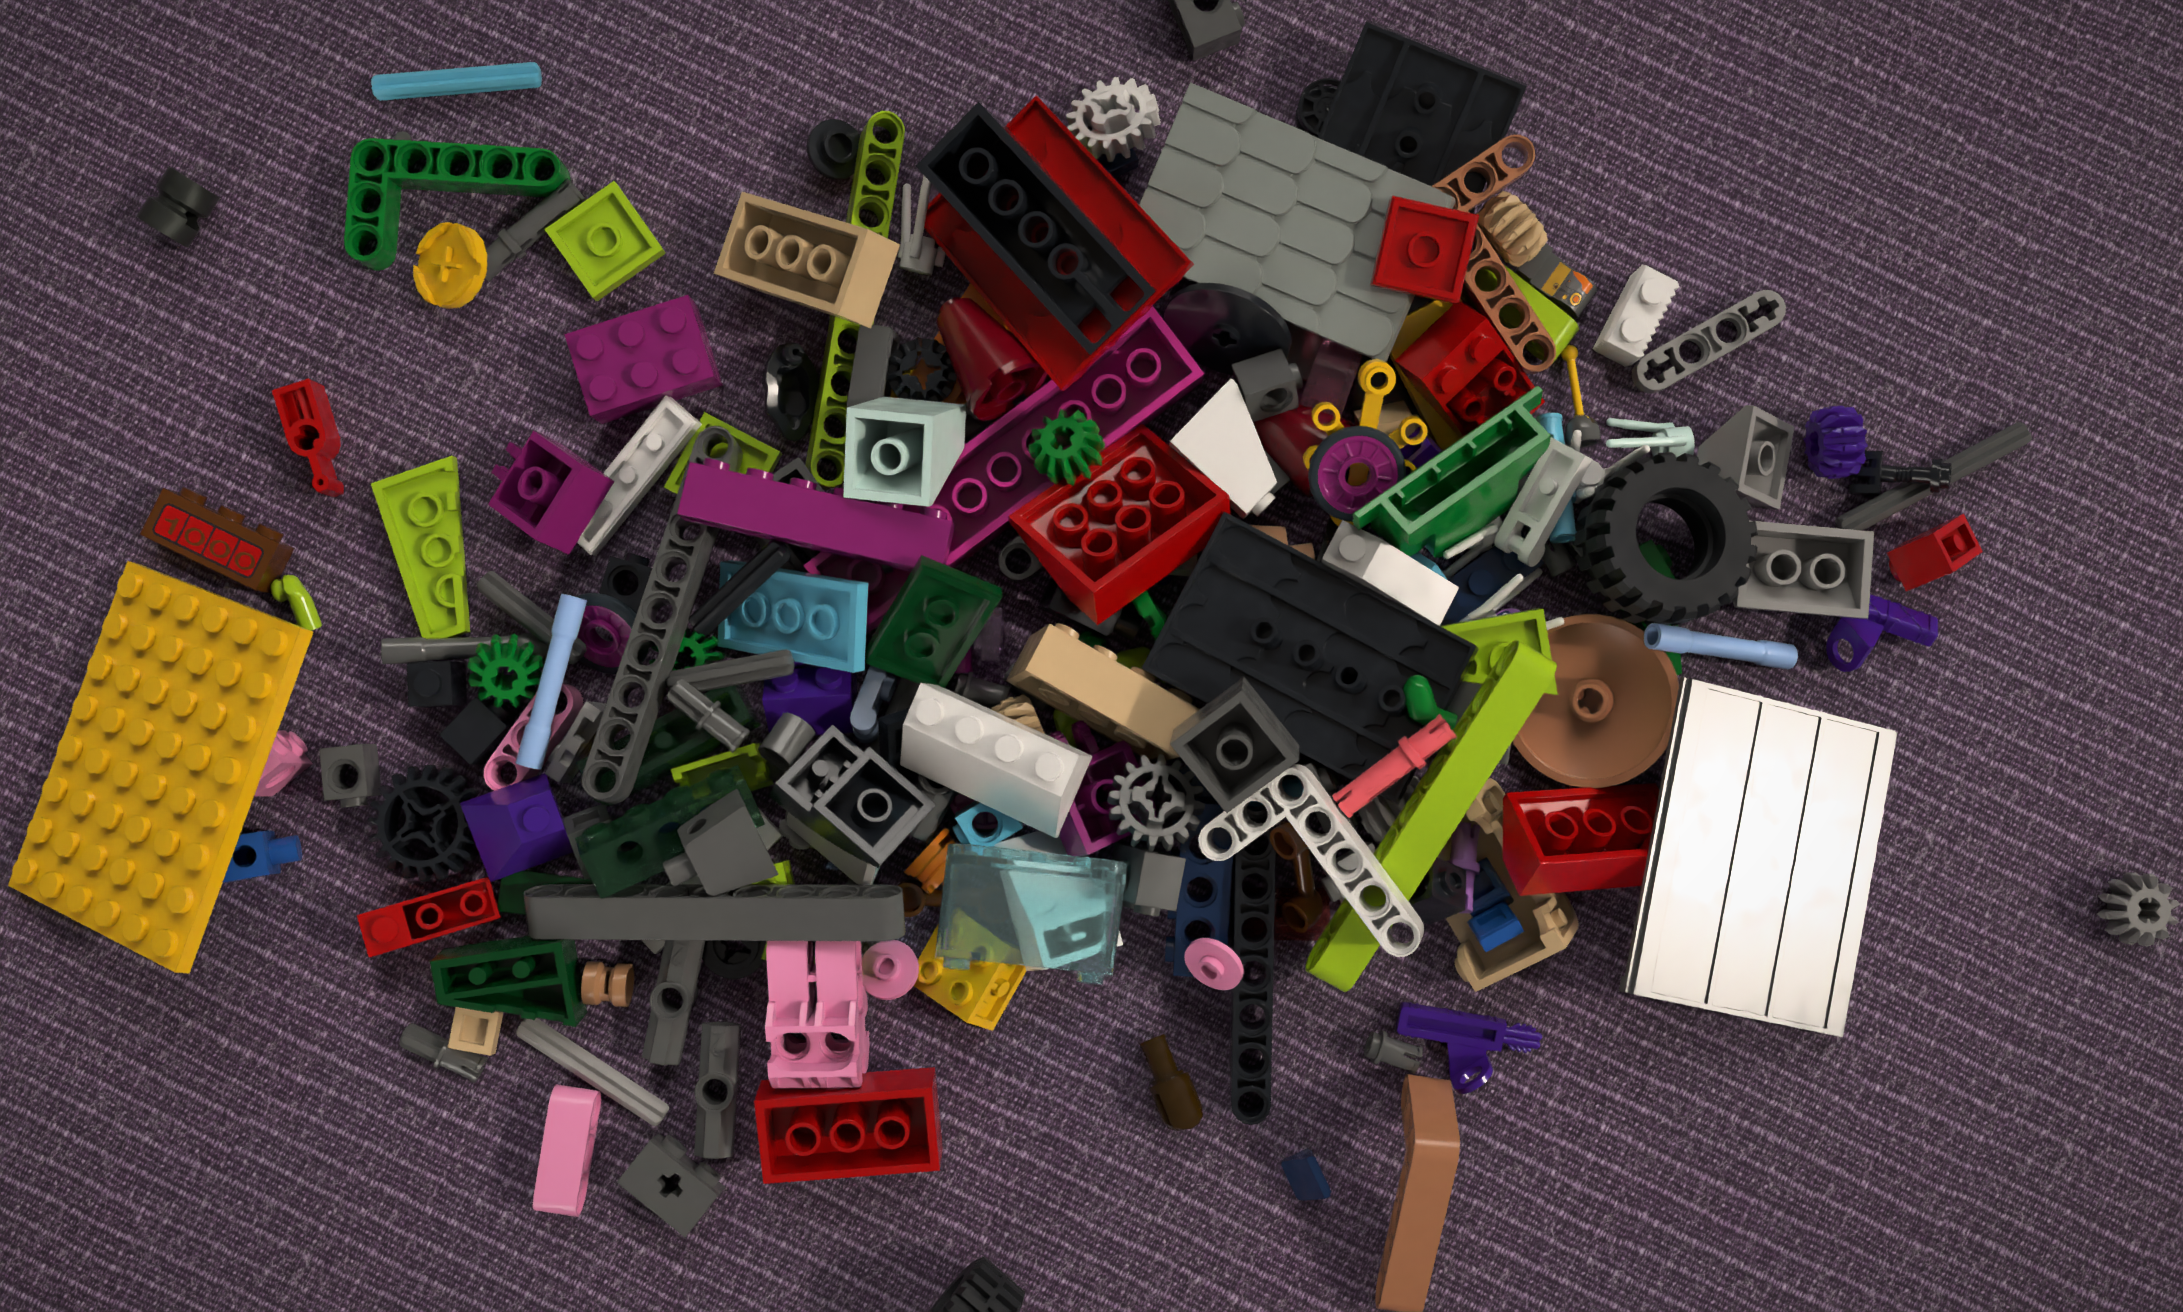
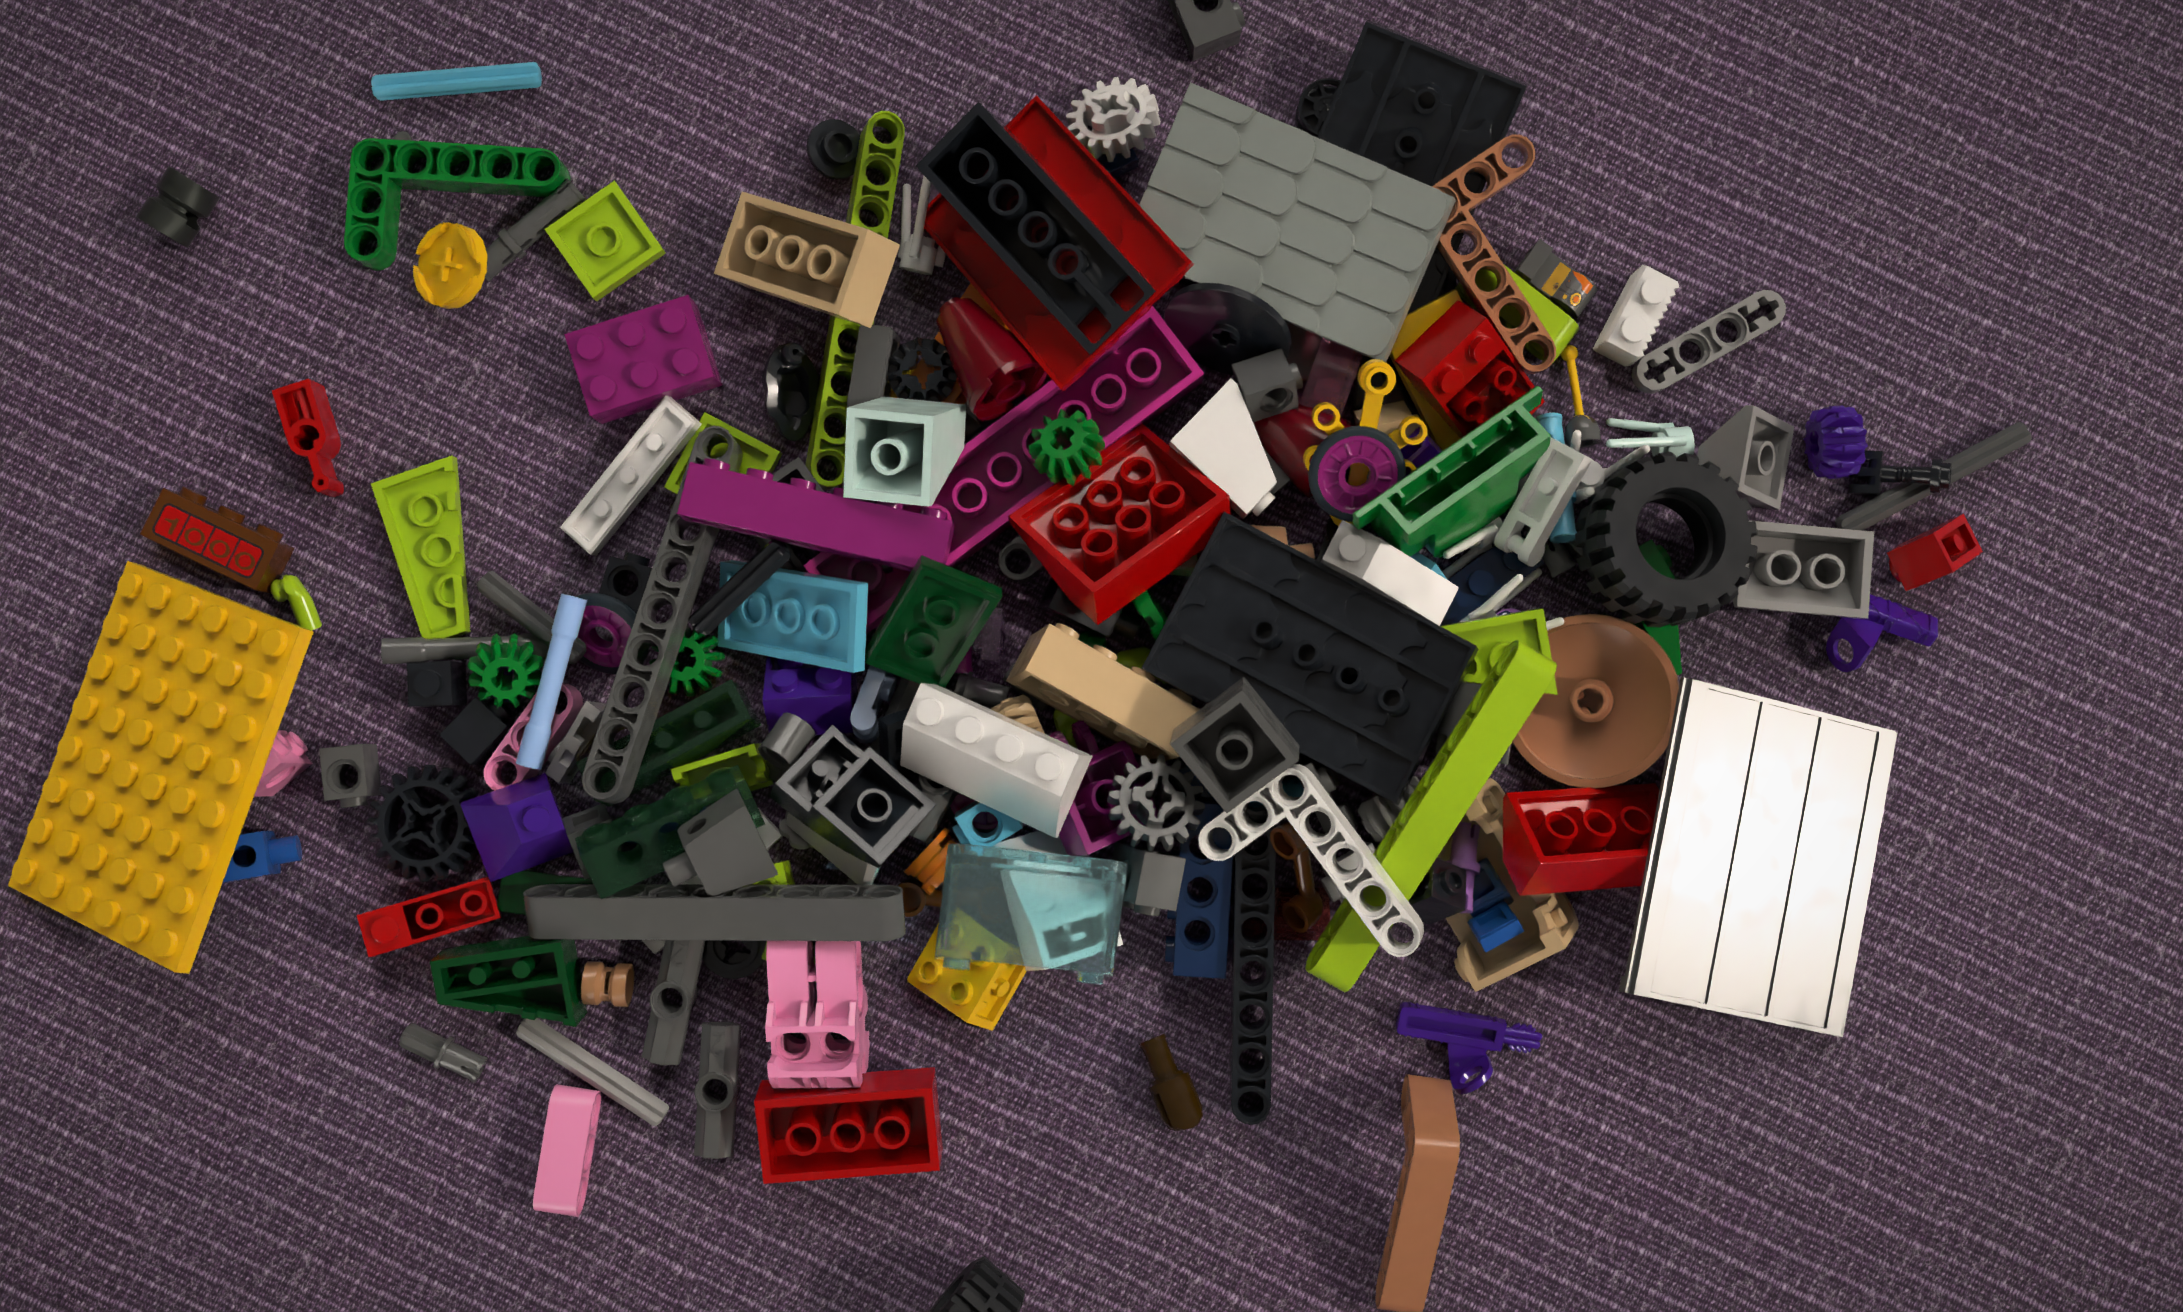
(475, 1031): tan tile -> none
(549, 491): magenta hinge -> none
(649, 1179): dark grey brick -> none
(707, 714): dark grey axle -> none
(735, 671): dark grey axle -> none
(889, 969): bright pink piece -> none
(1214, 964): bright pink piece -> none
(1305, 1176): dark blue slope -> none
(1392, 1051): dark grey pin -> none
(1404, 758): coral pin -> none
(1421, 702): green arm -> none
(1424, 250): red tile -> none
(1511, 228): tan gear -> none
(1682, 640): light blue piece -> none
(2153, 909): light grey gear -> none

